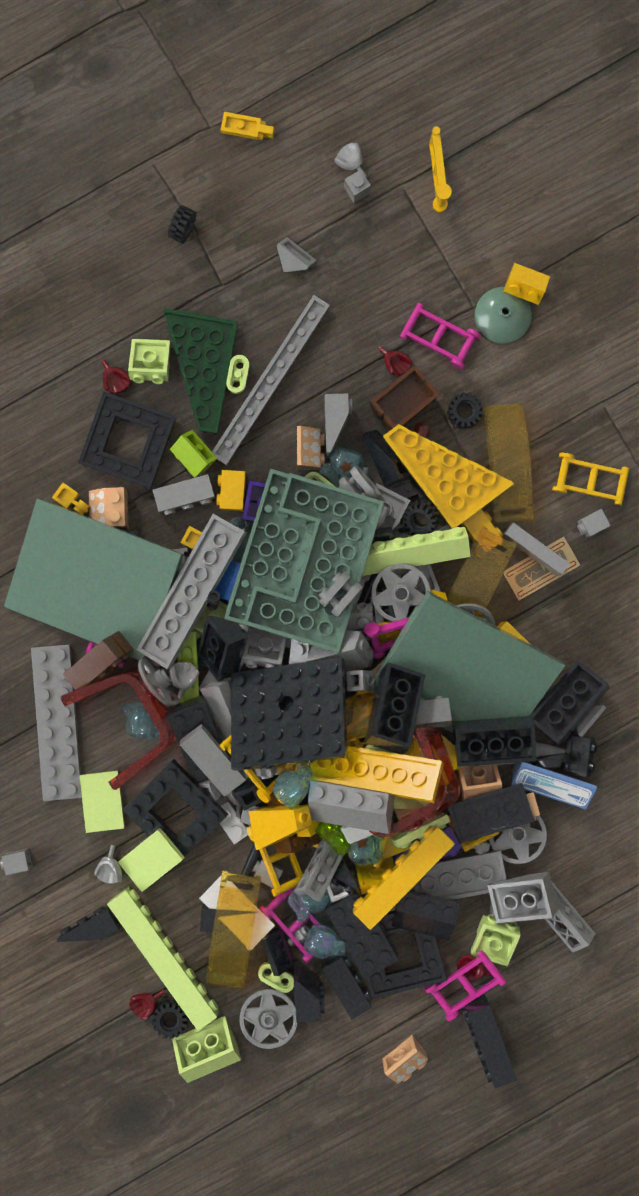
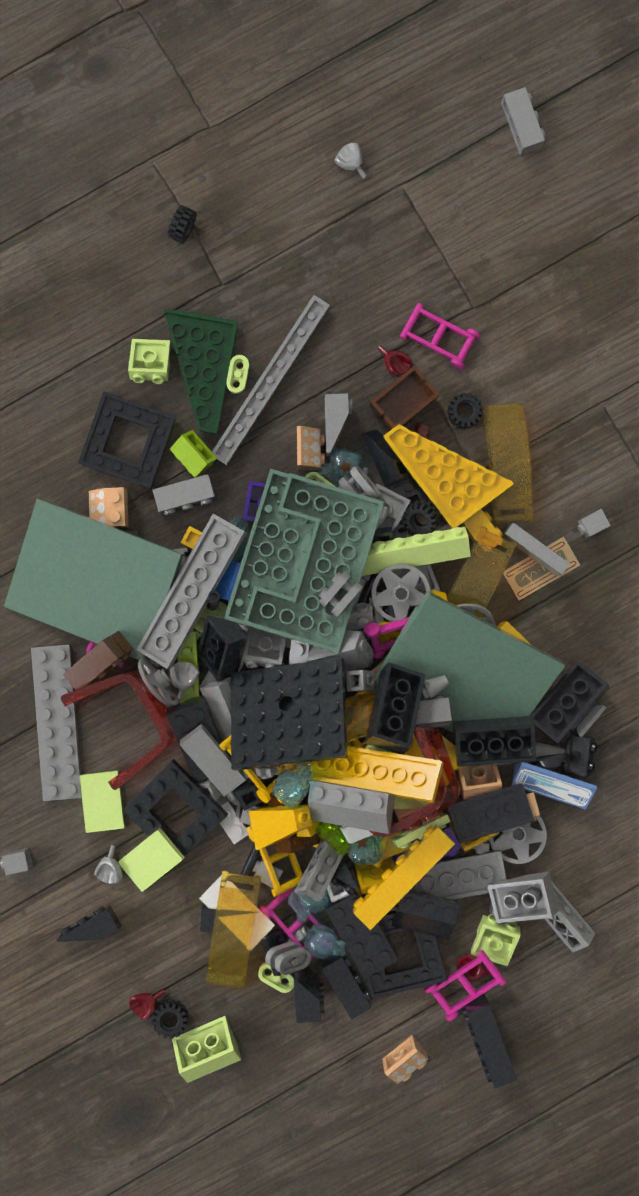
(67, 497): yellow plate -> none
(115, 379): dark red piece -> none
(139, 722): clear light blue piece -> none
(163, 958): yellowish green brick -> none
(232, 490): yellow brick -> none
(246, 126): yellow hinge -> none
(268, 1019): light grey wheel -> none
(288, 958): none -> light grey brick
(293, 257): light grey slope -> none
(357, 186): light grey brick -> none
(434, 686): none -> light grey cone
(442, 190): yellow piece -> none
(500, 327): sand green dish -> none
(523, 121): none -> light grey brick
(526, 283): yellow brick -> none
(569, 459): yellow piece -> none

